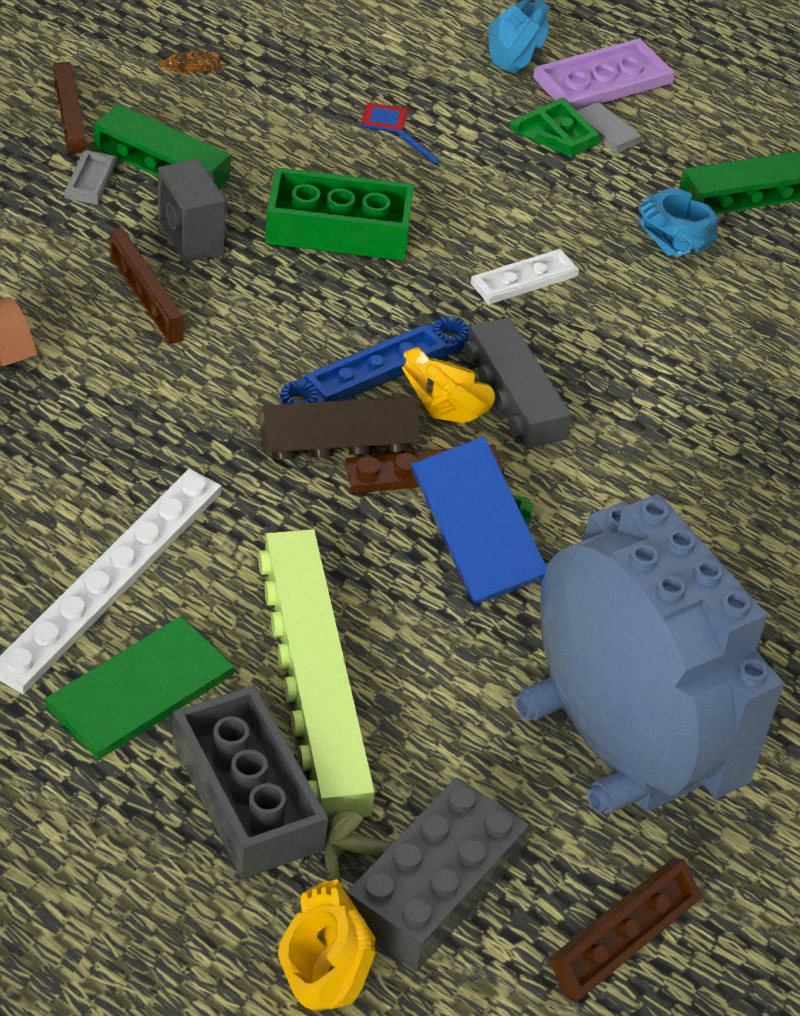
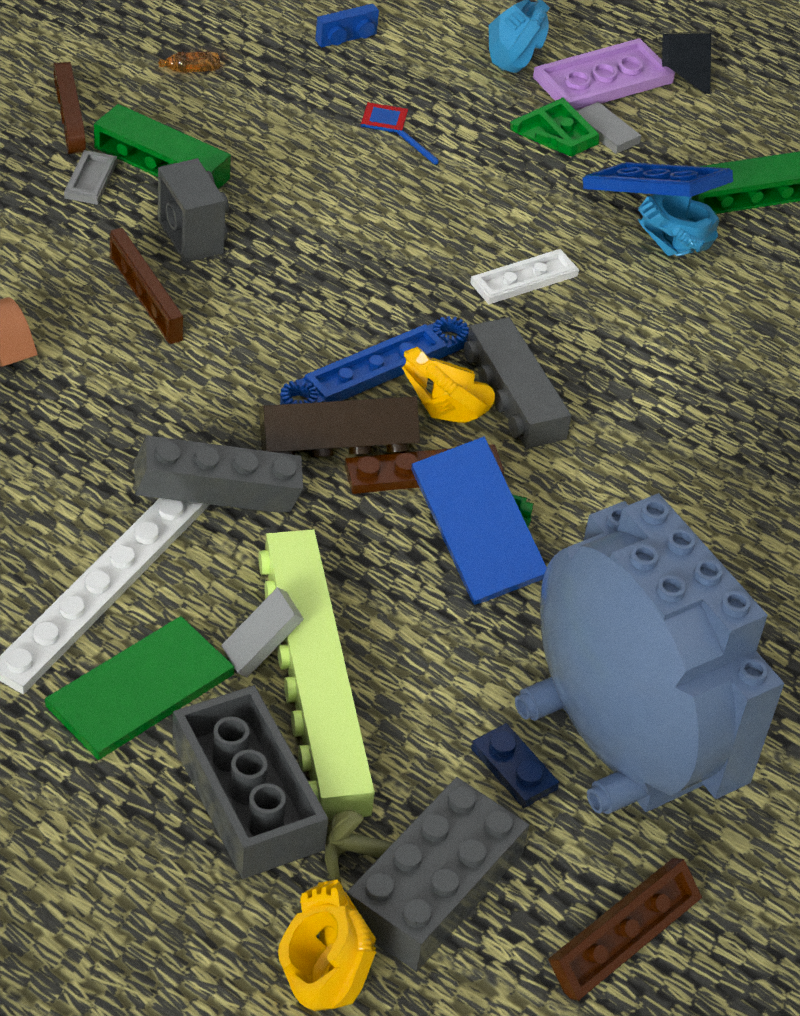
(217, 474): none -> dark grey brick
(262, 632): none -> light grey tile
(339, 213): green brick -> none
(347, 25): none -> blue plate
(515, 765): none -> dark blue plate
(658, 179): none -> blue tile
(689, 57): none -> black slope

